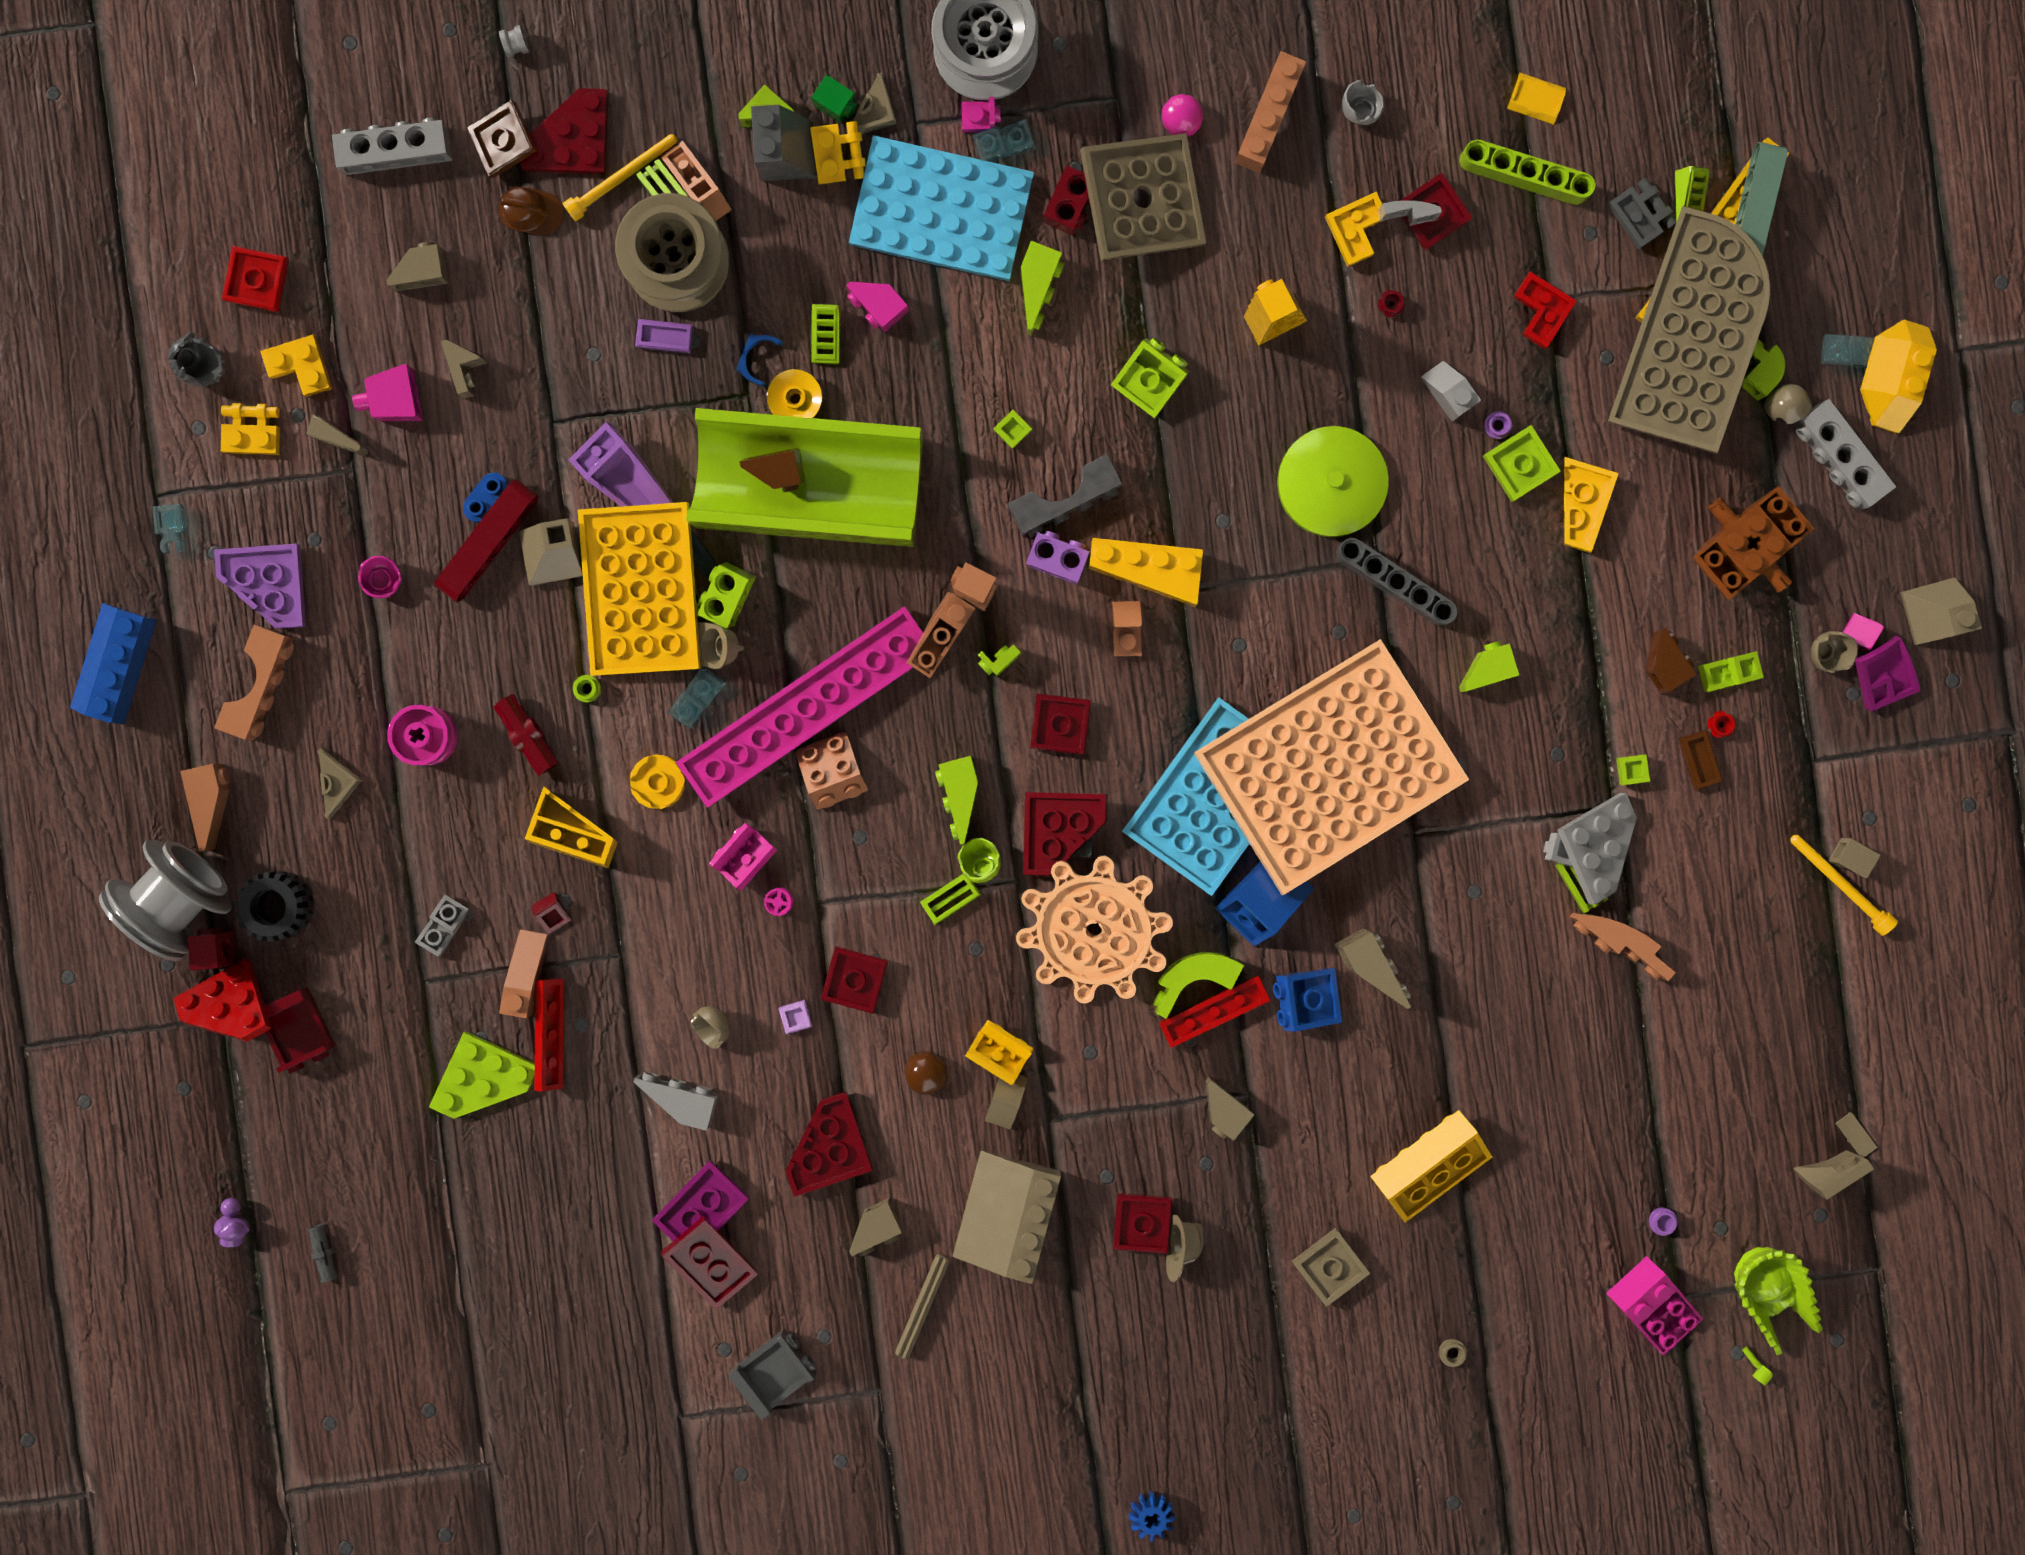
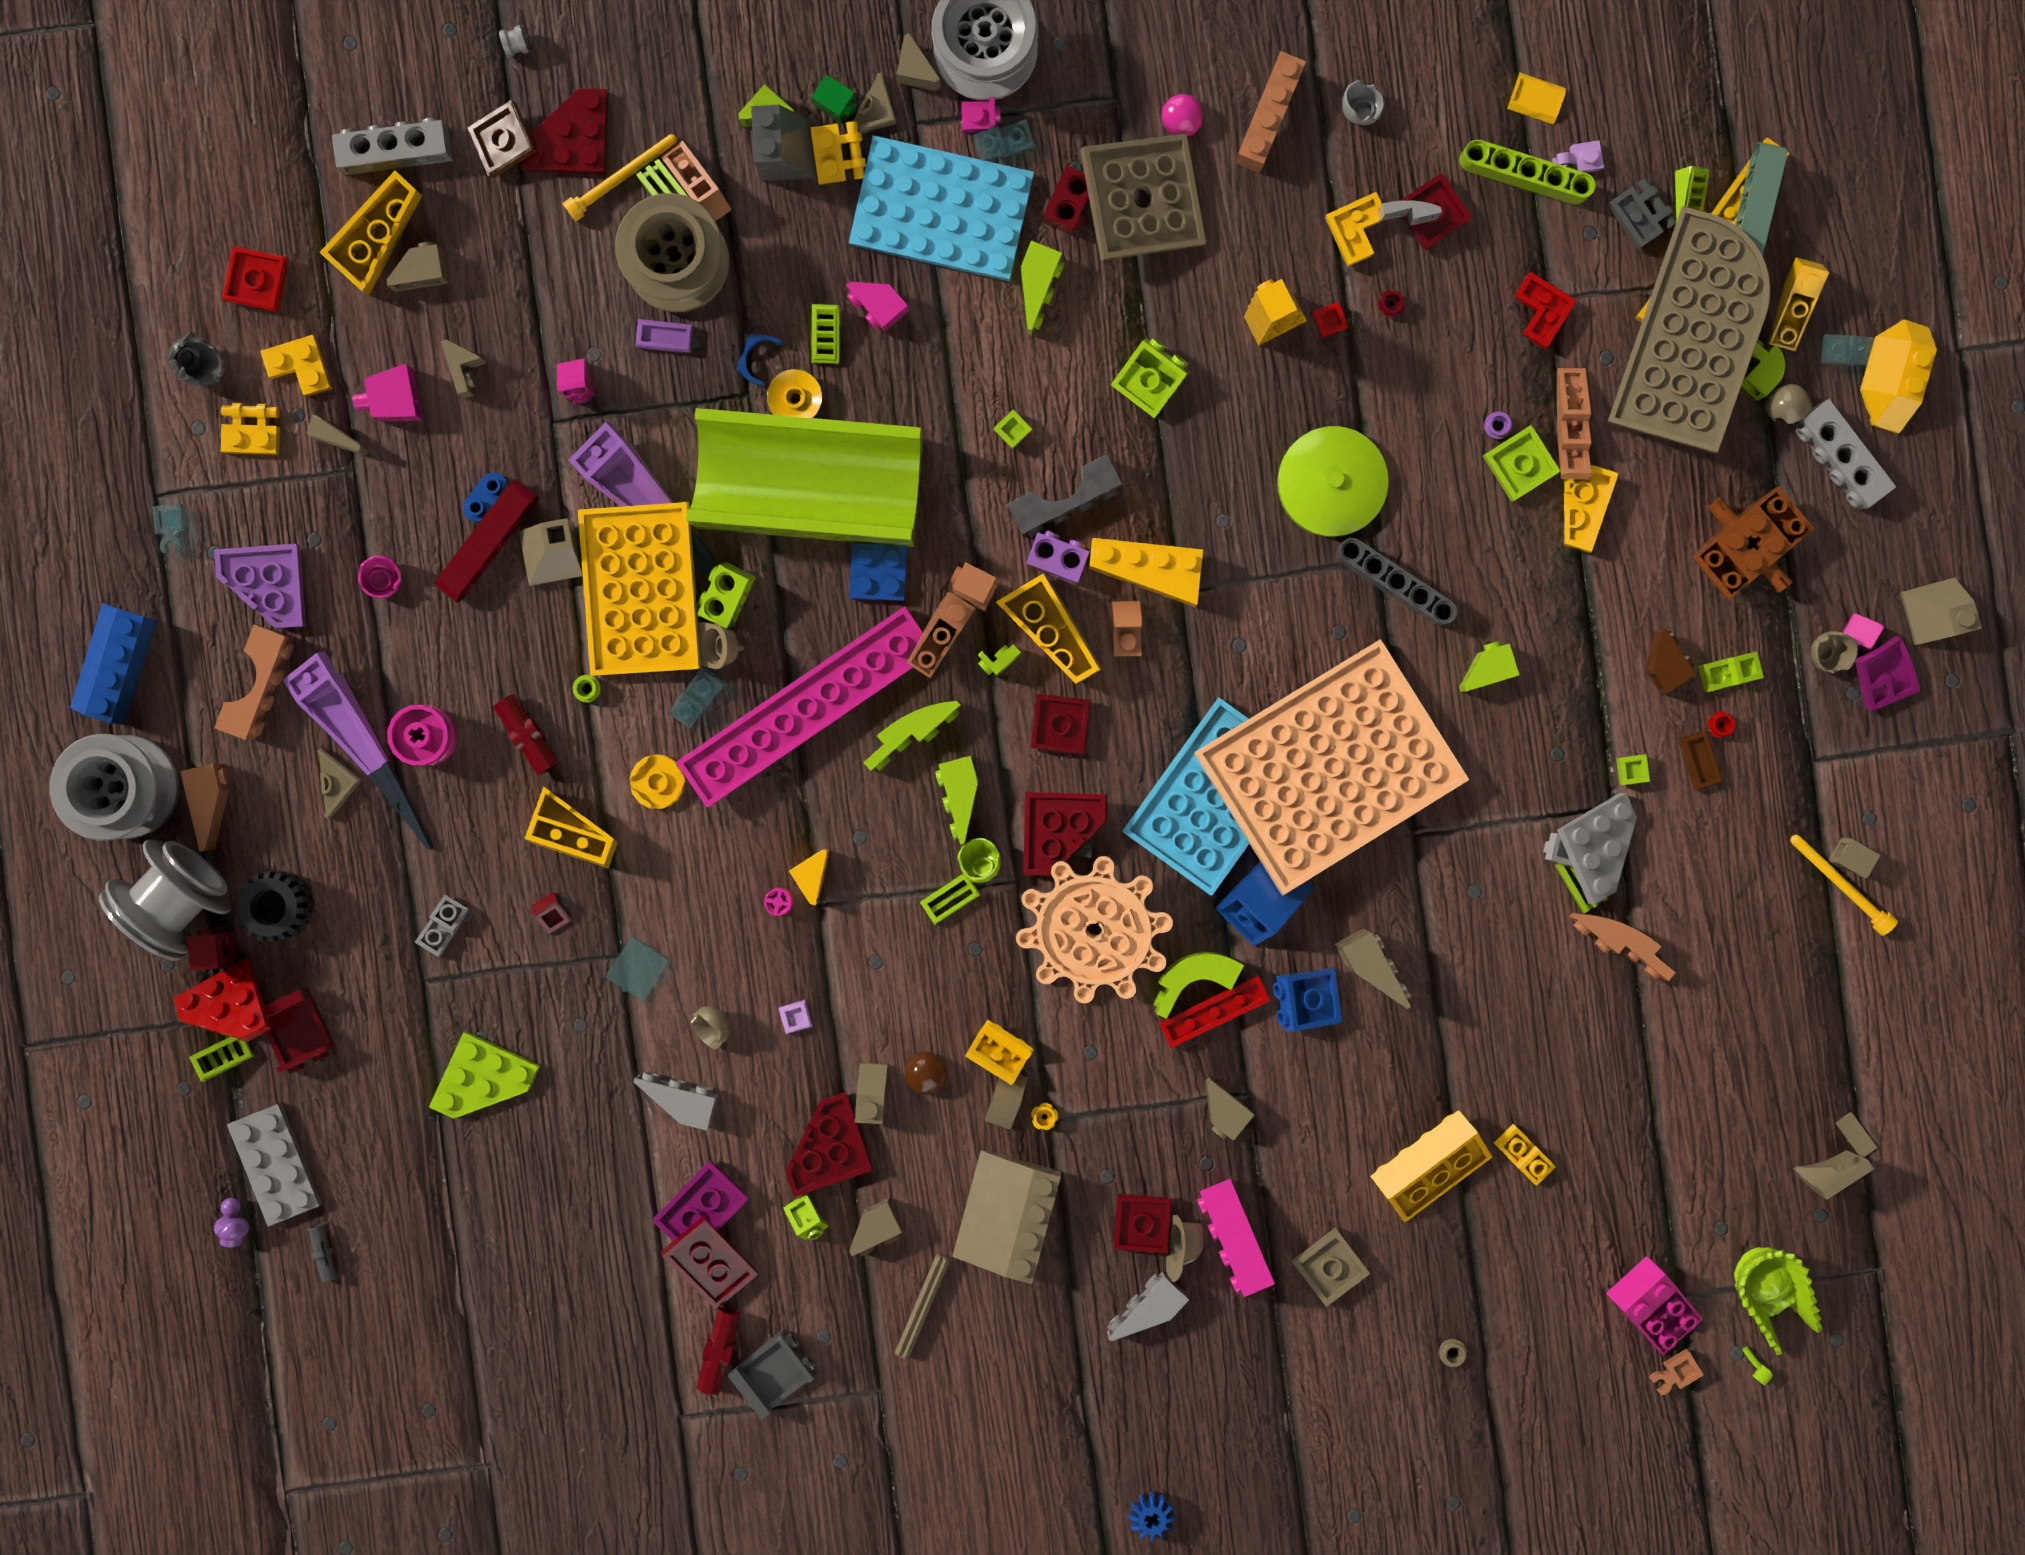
(148, 782): none -> light grey wheel
(200, 1067): none -> lime slope
(274, 1164): none -> light grey plate
(334, 707): none -> medium lavender plate
(372, 233): none -> yellow wedge
(524, 970): nougat slope -> none
(530, 211): reddish brown piece -> none
(549, 1034): red plate -> none
(575, 381): none -> dark pink slope
(637, 968): none -> clear light blue piece
(718, 1350): none -> dark red piece
(743, 856): dark pink bracket -> none
(777, 469): reddish brown slope -> none
(805, 1218): none -> lime bracket
(810, 875): none -> yellow slope
(830, 771): nougat bracket -> none
(854, 979): dark red plate -> none
(871, 1093): none -> dark tan slope
(878, 572): none -> blue plate
(914, 67): none -> dark tan slope
(920, 724): none -> lime slope
(1047, 621): none -> yellow wedge
(1049, 1122): none -> yellow plate
(1154, 1306): none -> light grey slope
(1236, 1237): none -> dark pink wedge
(1330, 320): none -> red plate
(1450, 390): light grey slope -> none
(1524, 1155): none -> yellow slope
(1573, 423): none -> nougat slope
(1582, 157): none -> lavender plate
(1662, 1221): medium lavender plate -> none
(1680, 1371): none -> nougat plate
(1797, 302): none -> yellow slope

